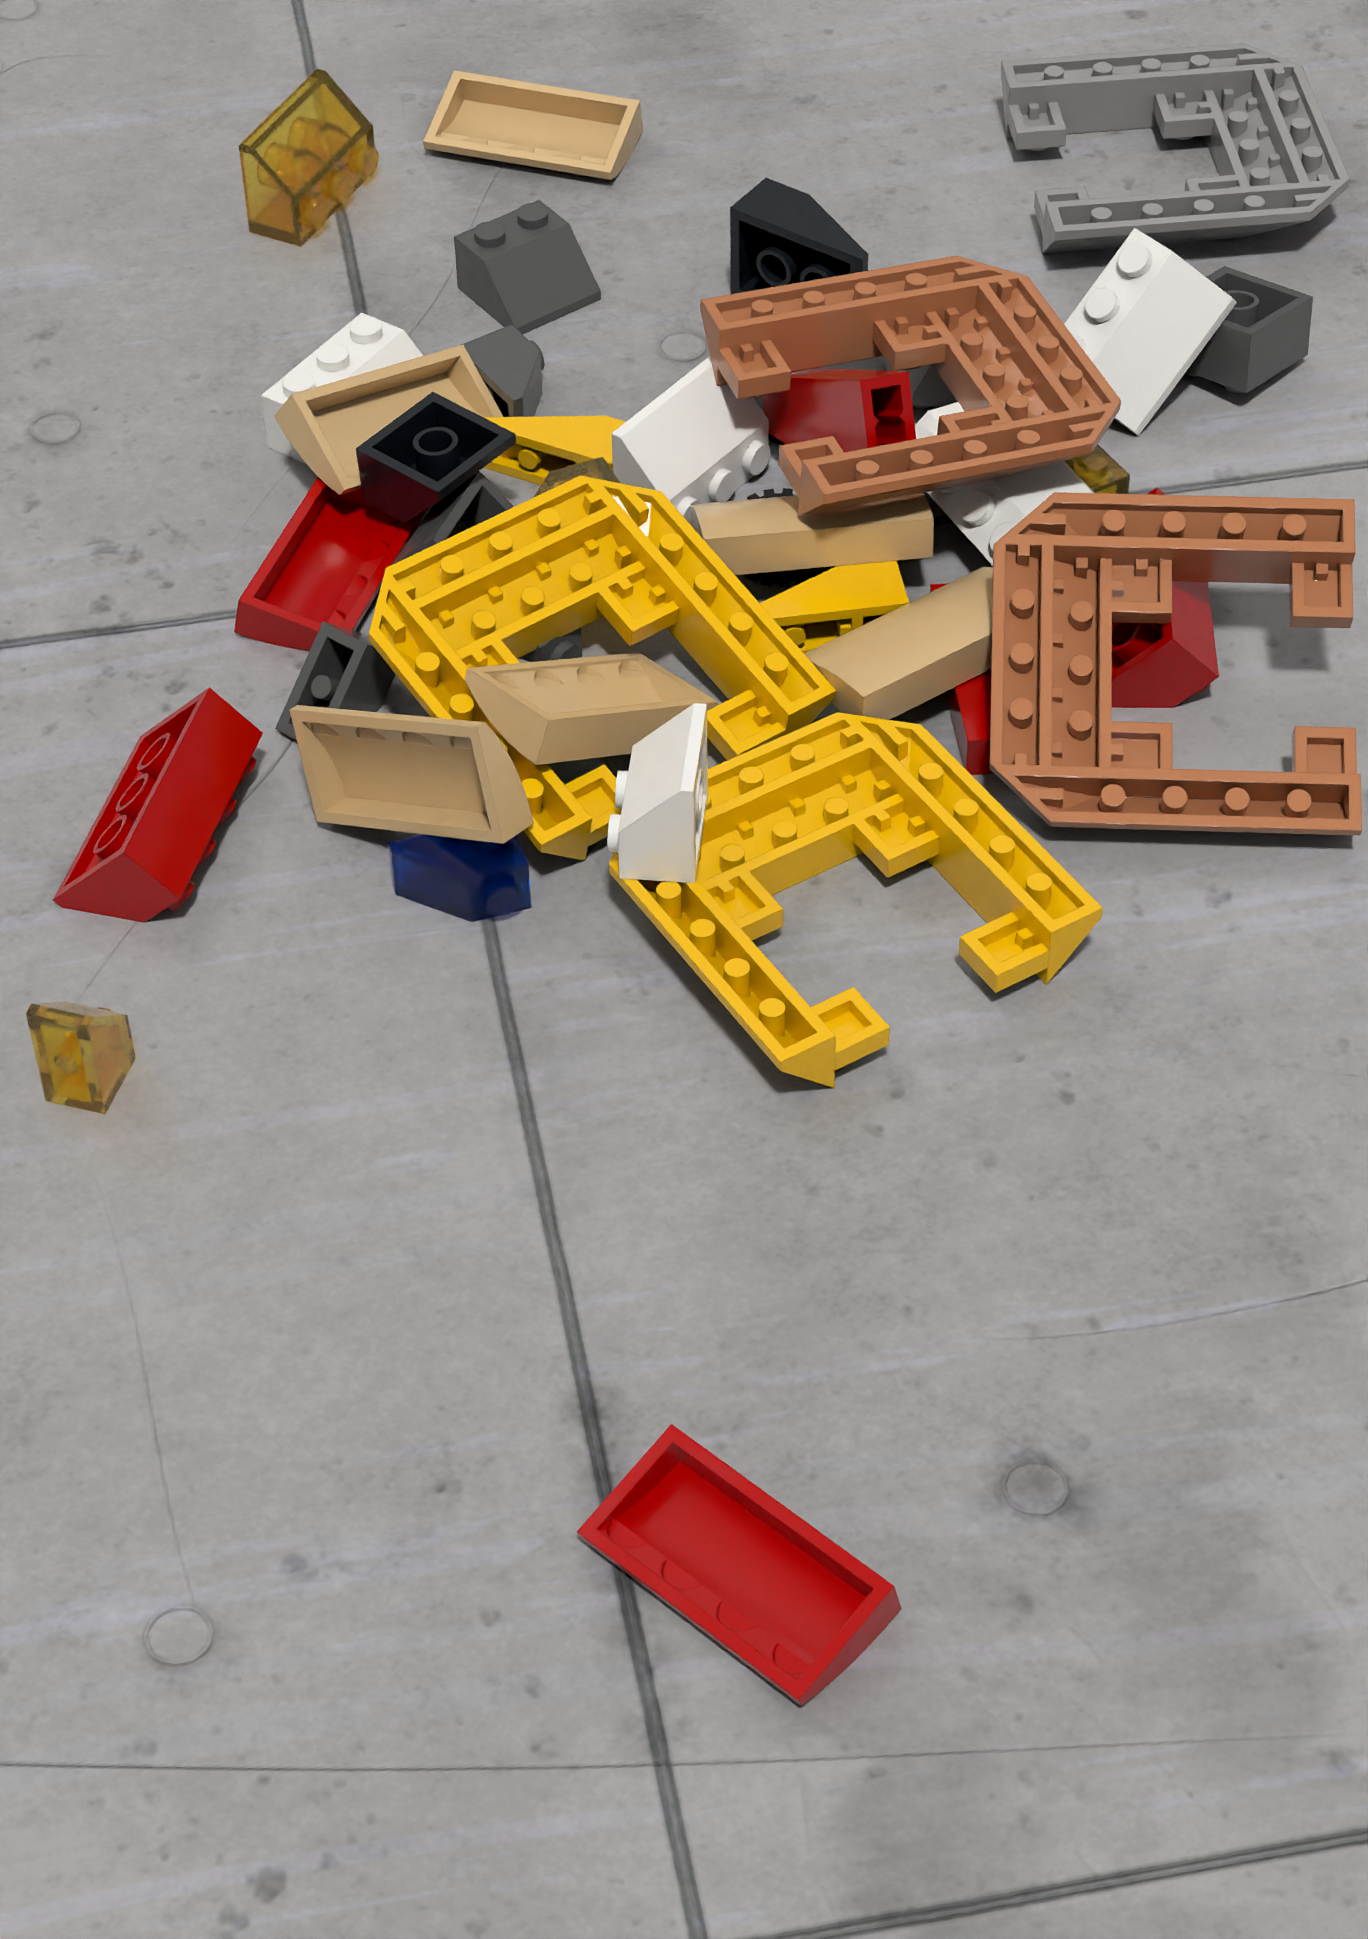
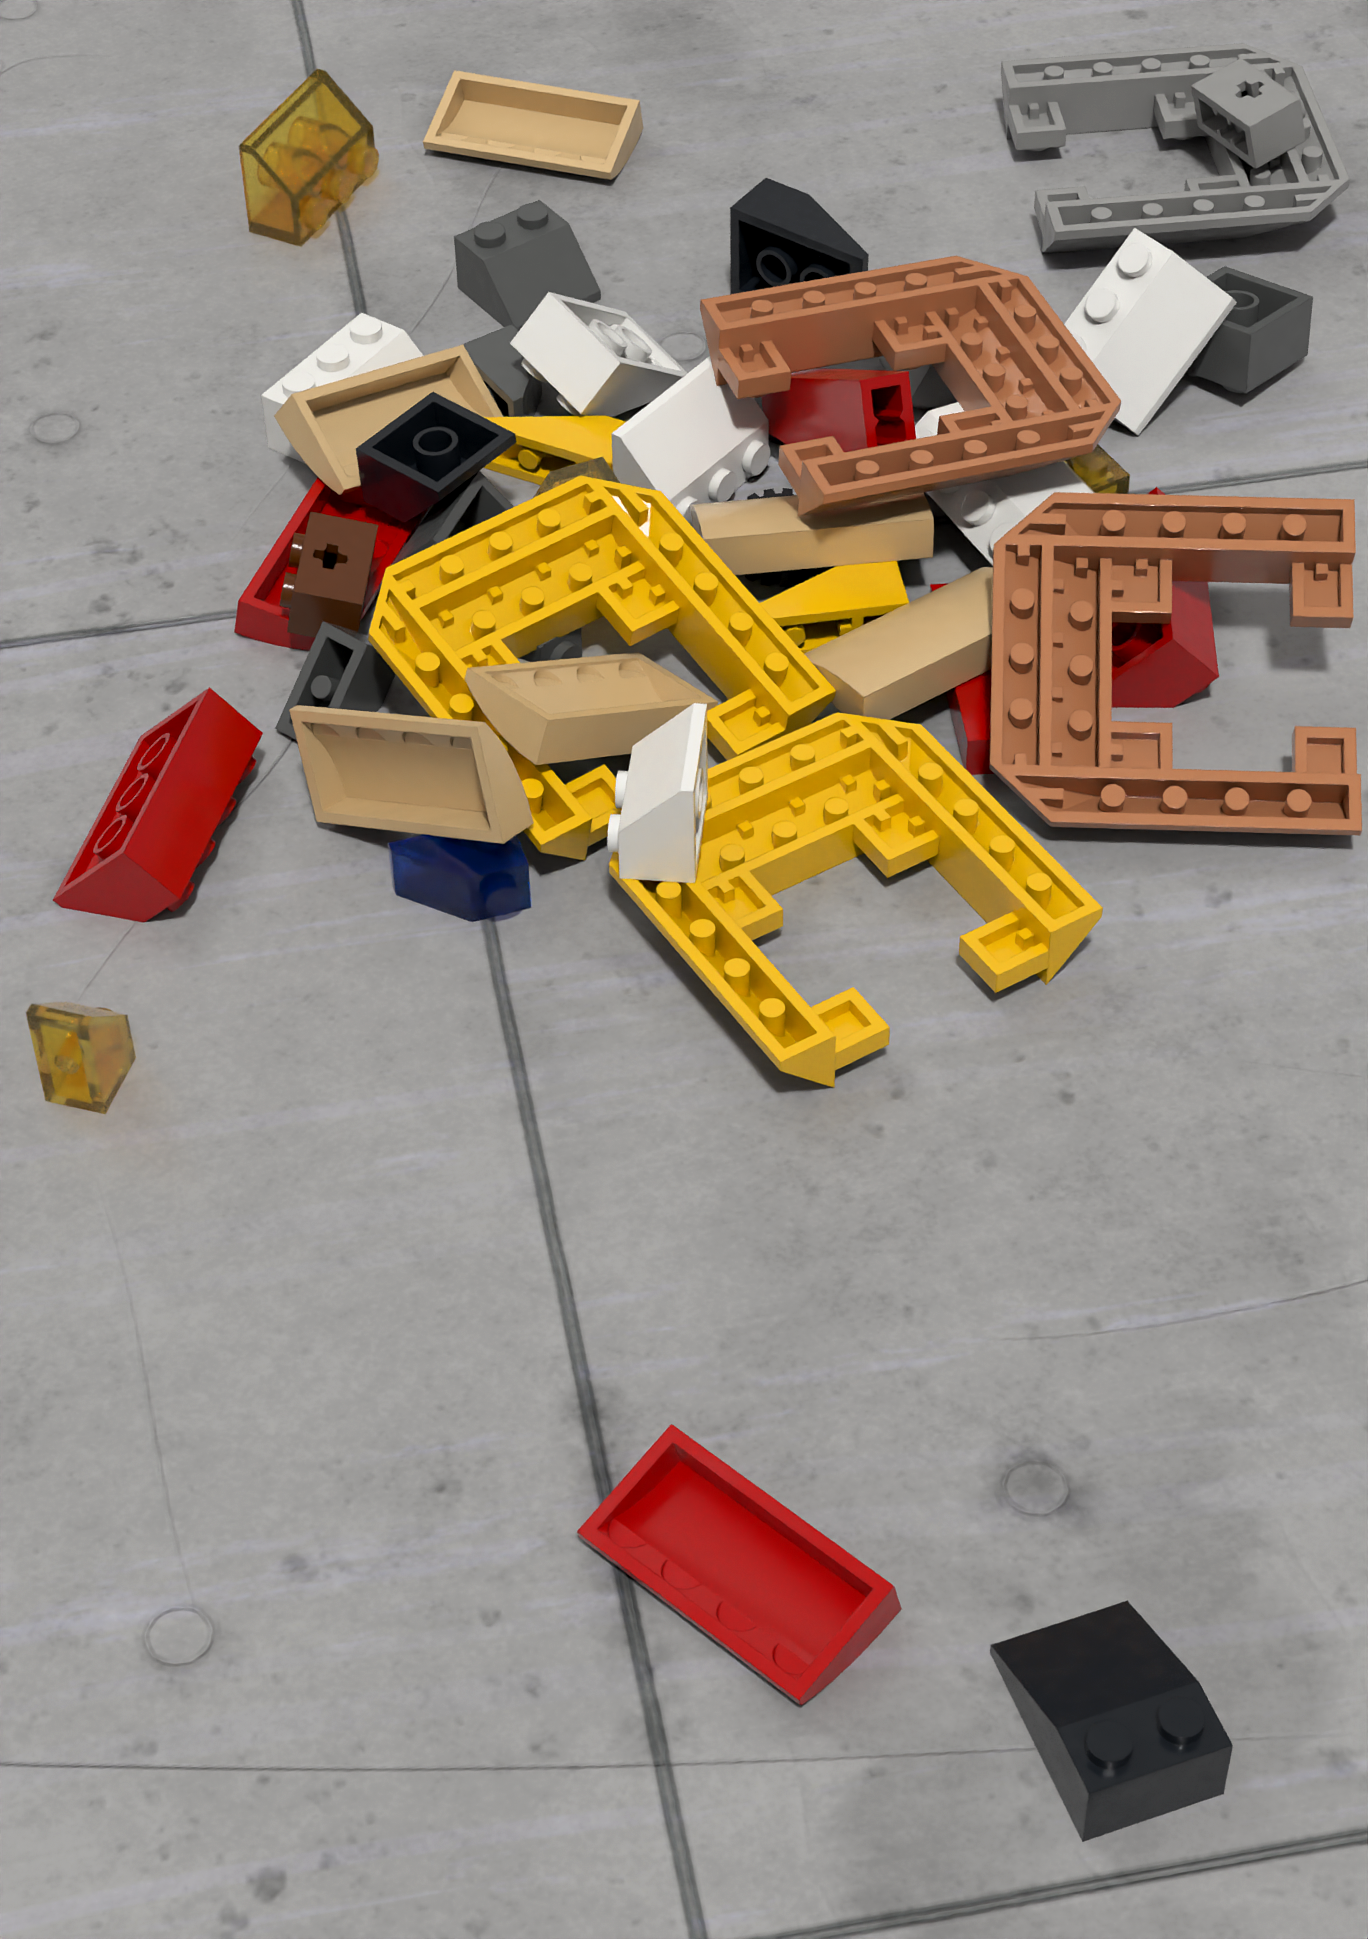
(331, 574): none -> reddish brown brick
(594, 357): none -> white slope
(1115, 1719): none -> black slope
(1249, 112): none -> light grey brick

